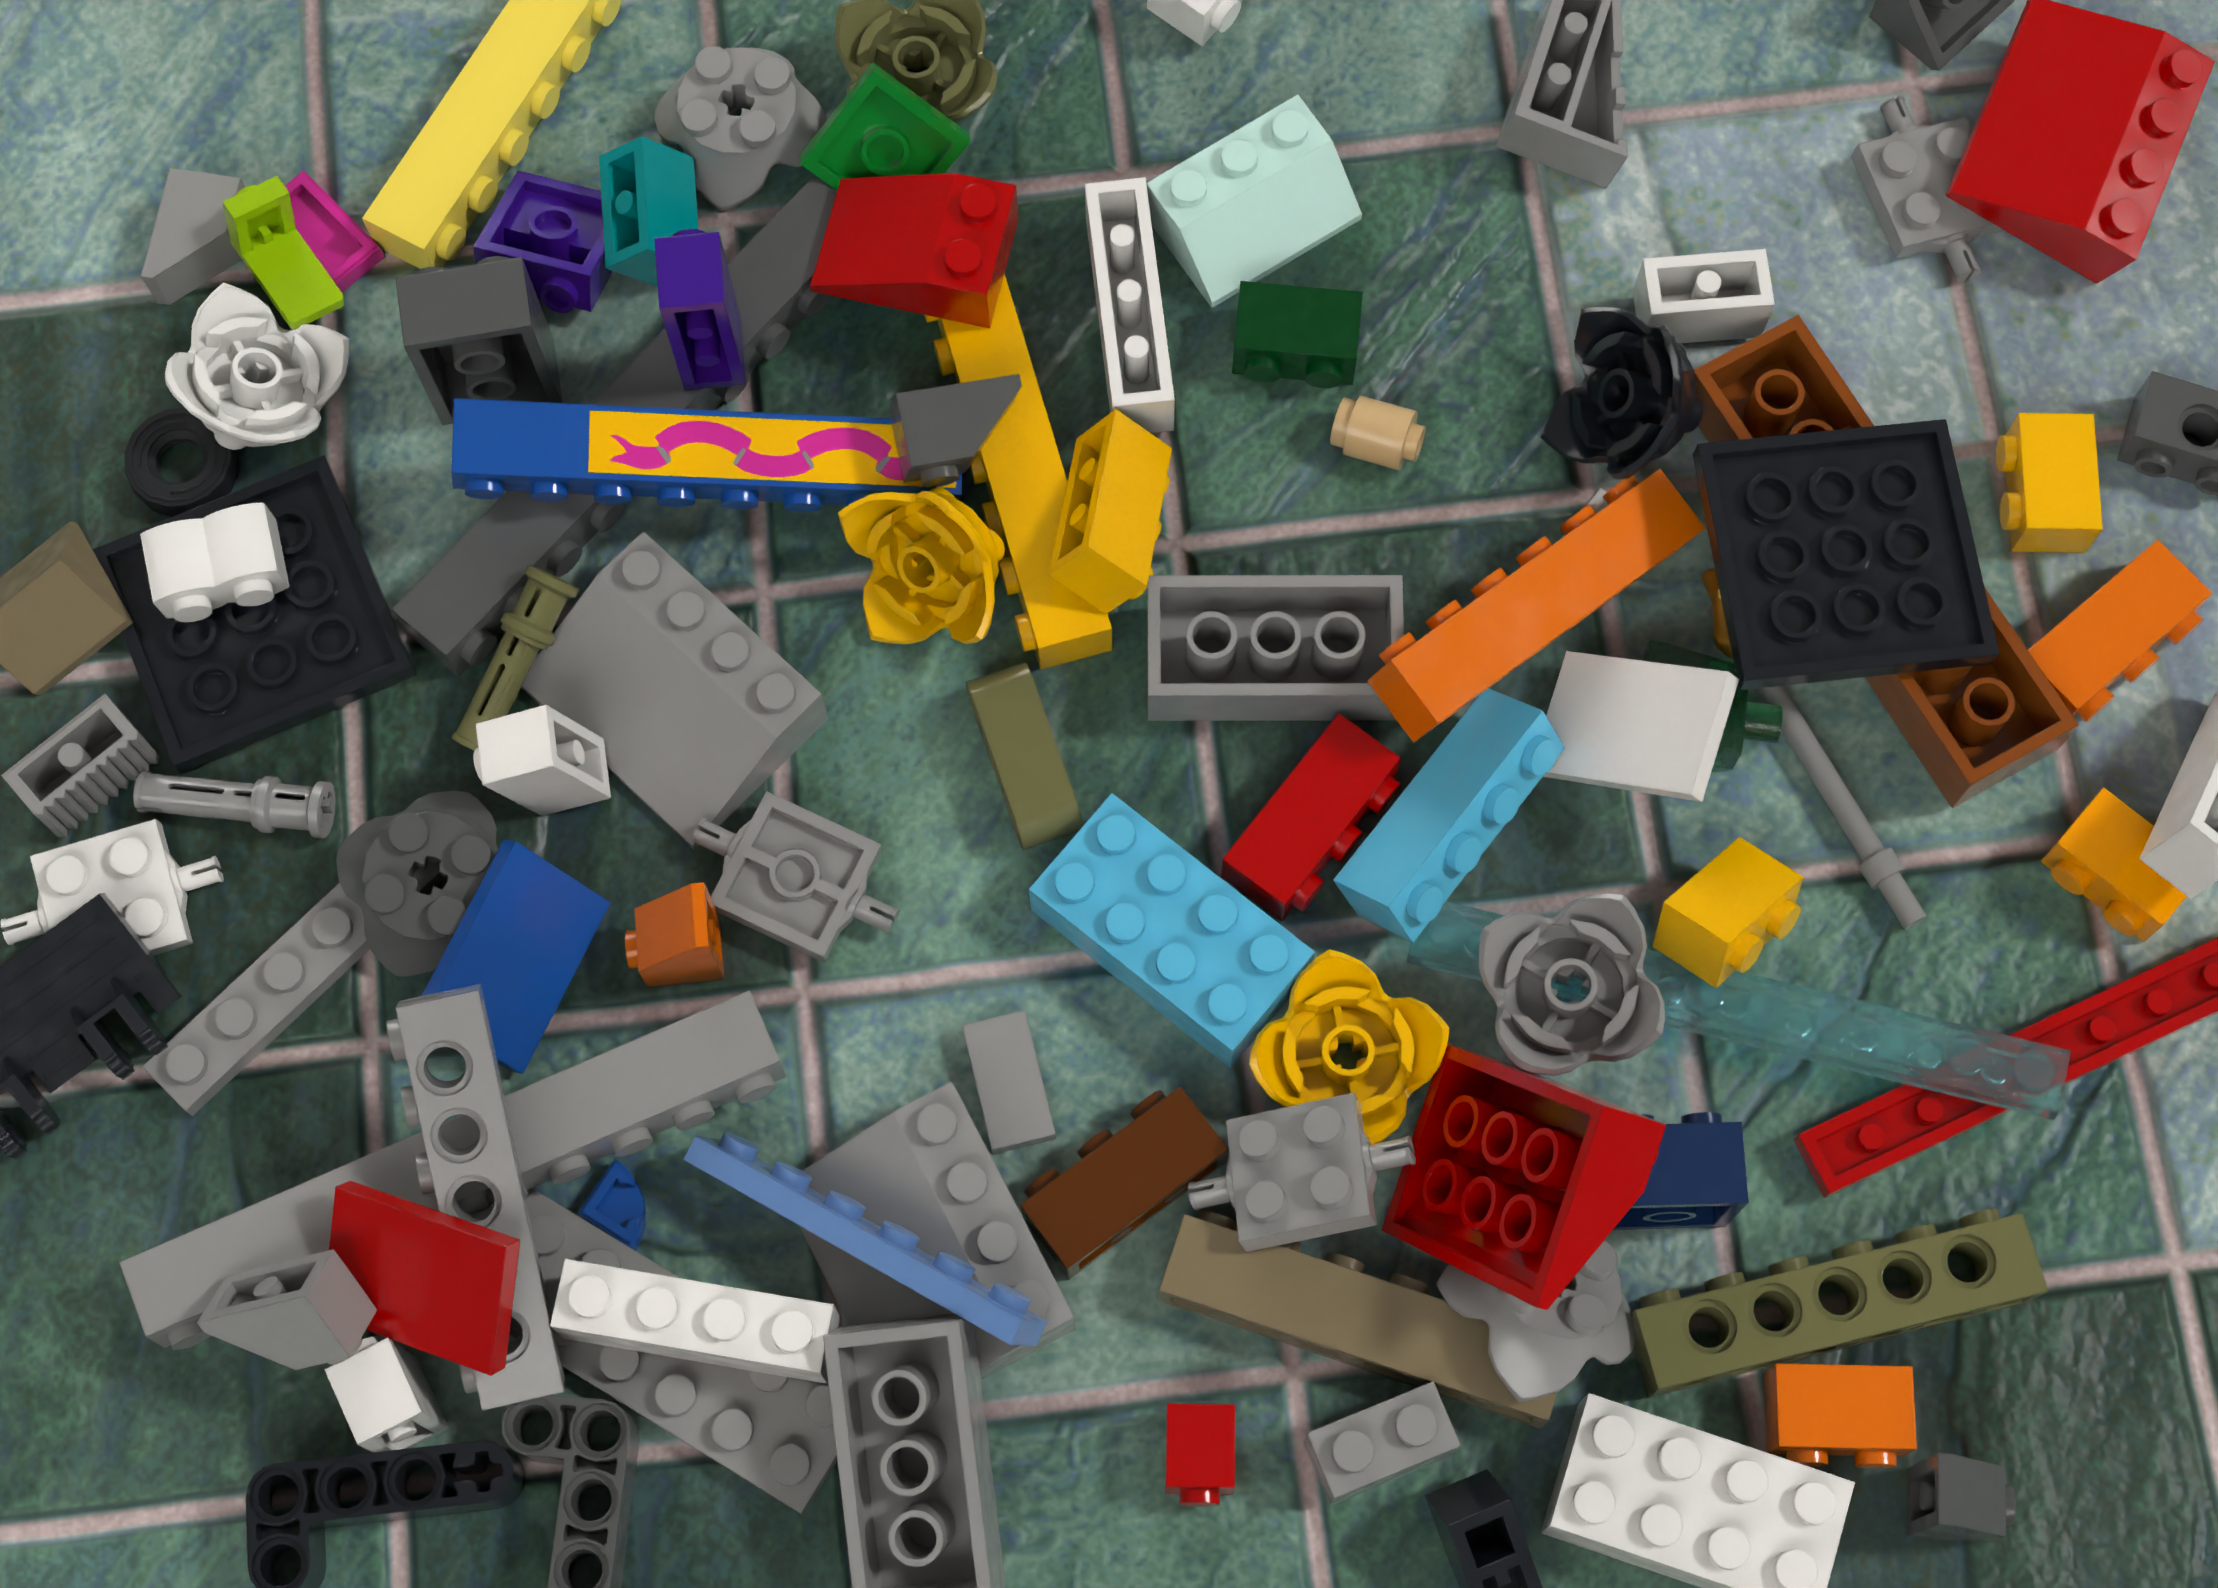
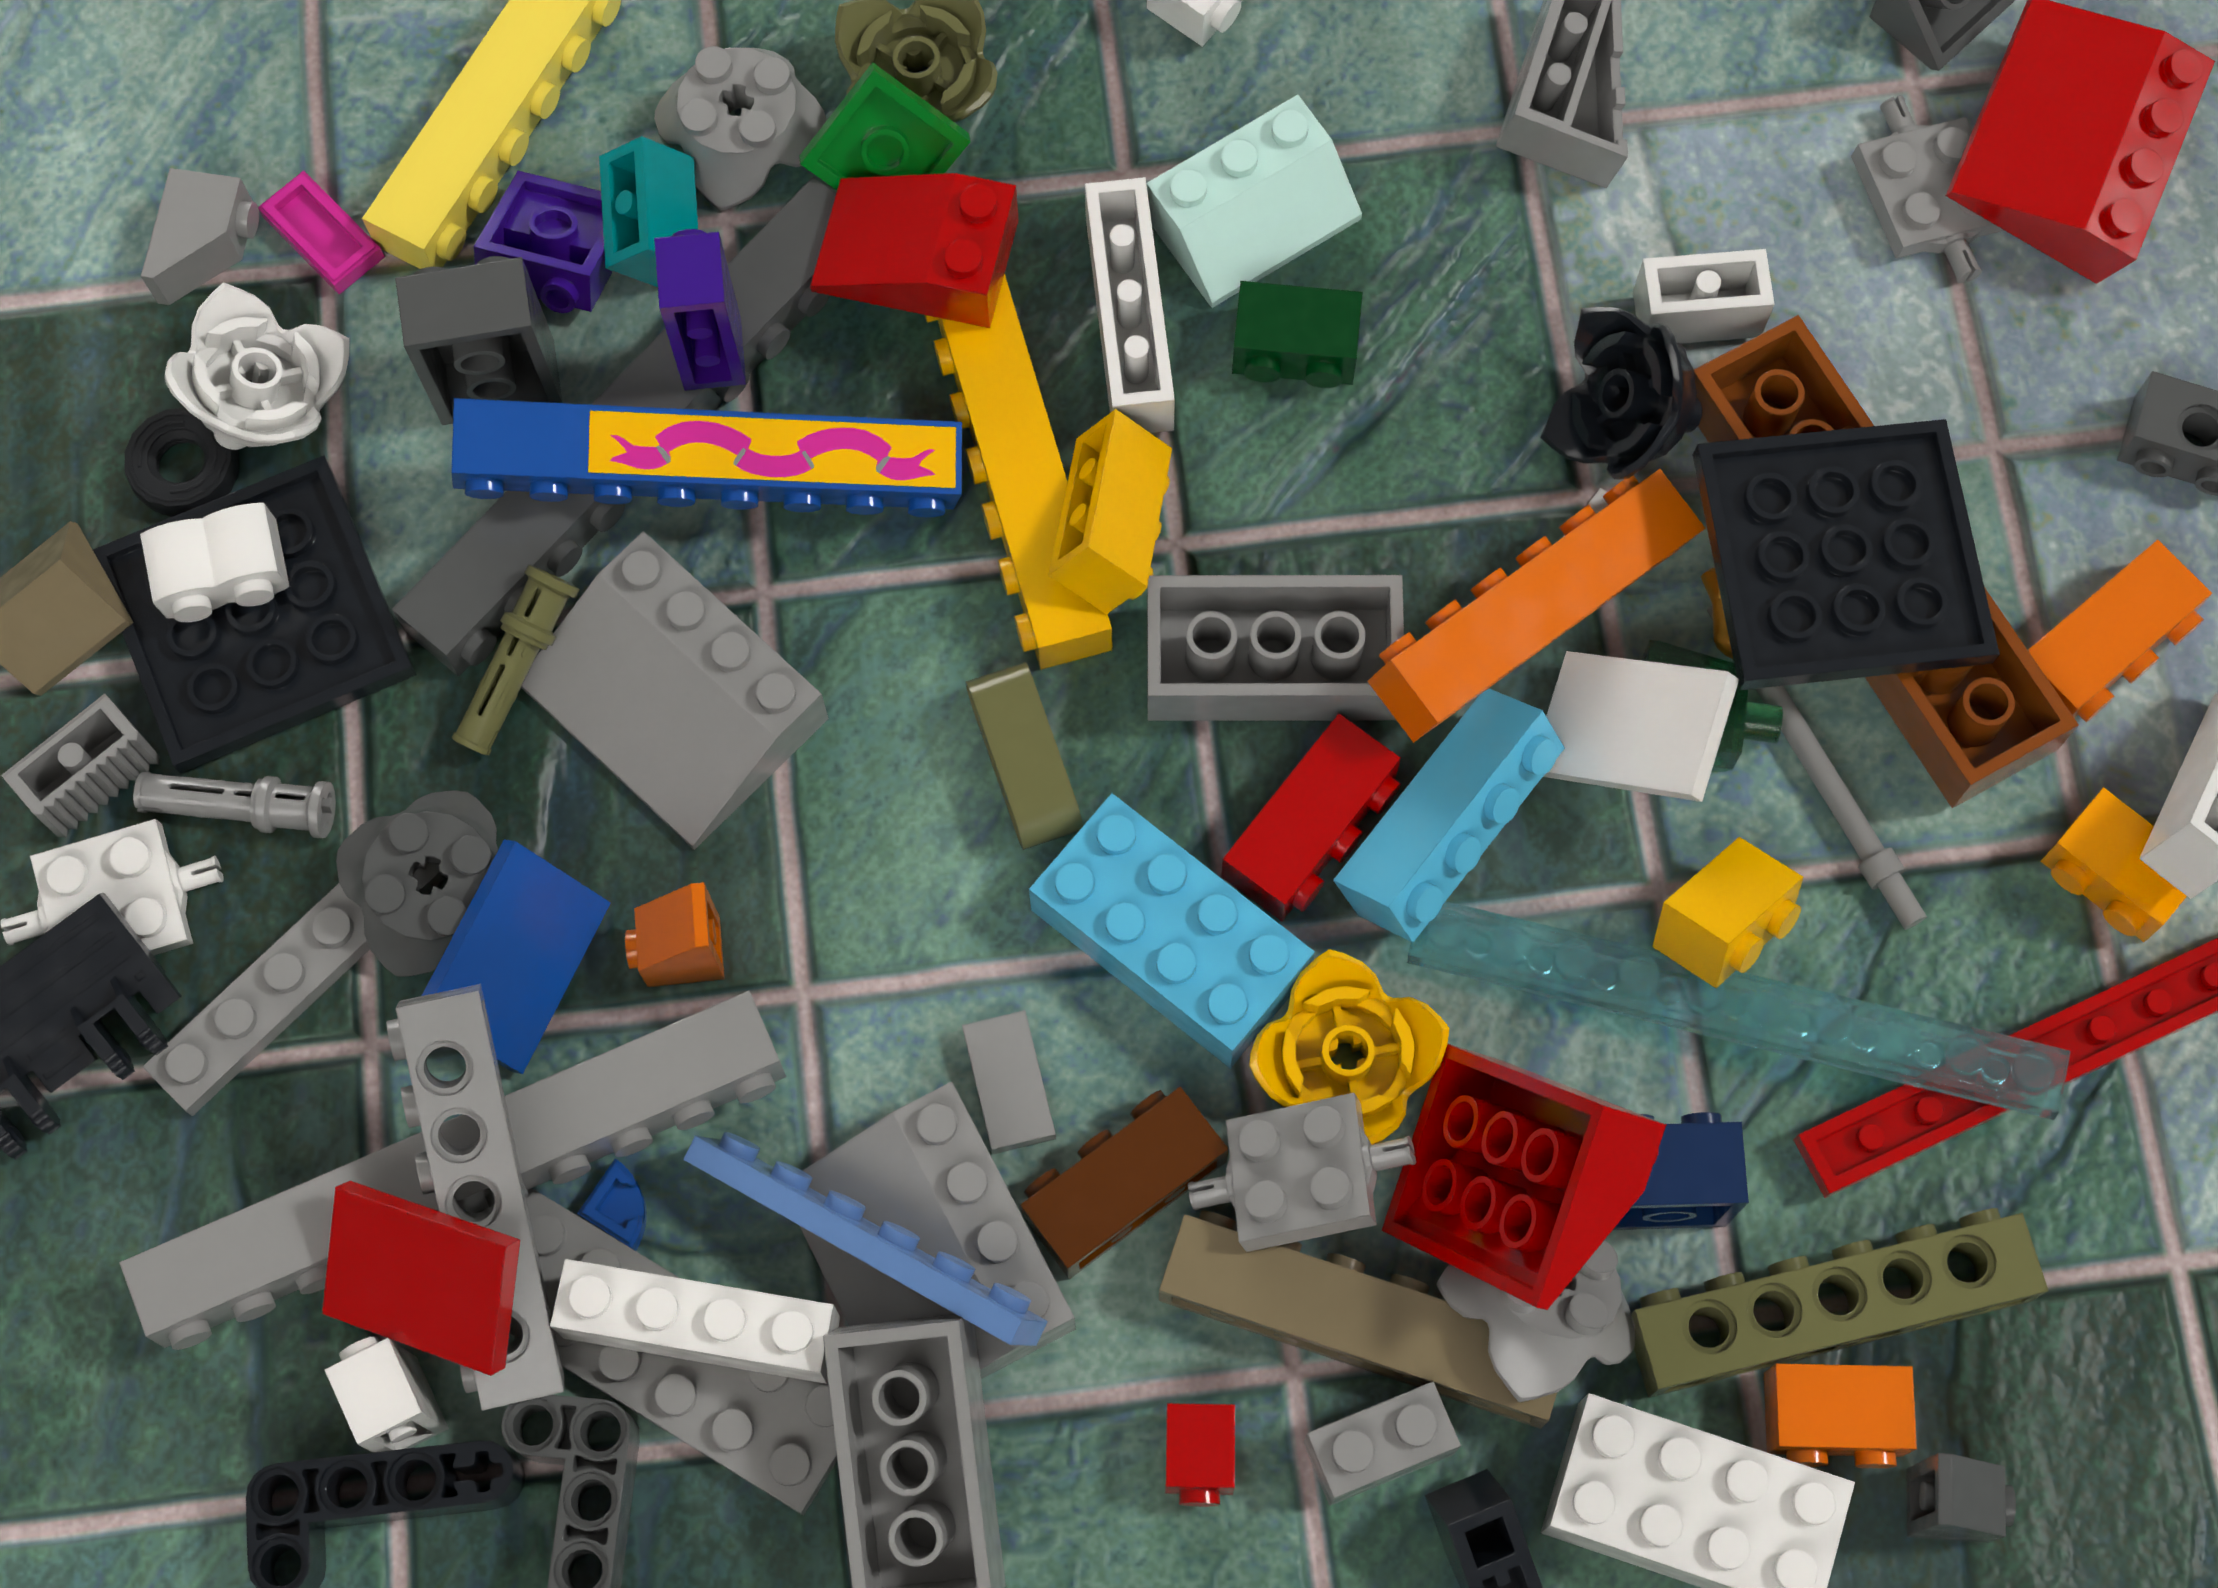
(277, 255): lime bracket -> none
(292, 1311): light grey slope -> none
(542, 760): white brick -> none
(795, 876): light grey plate -> none
(929, 565): yellow brick -> none
(947, 426): dark grey slope -> none
(1377, 432): tan brick -> none
(1594, 941): light grey brick -> none
(2050, 483): yellow brick -> none

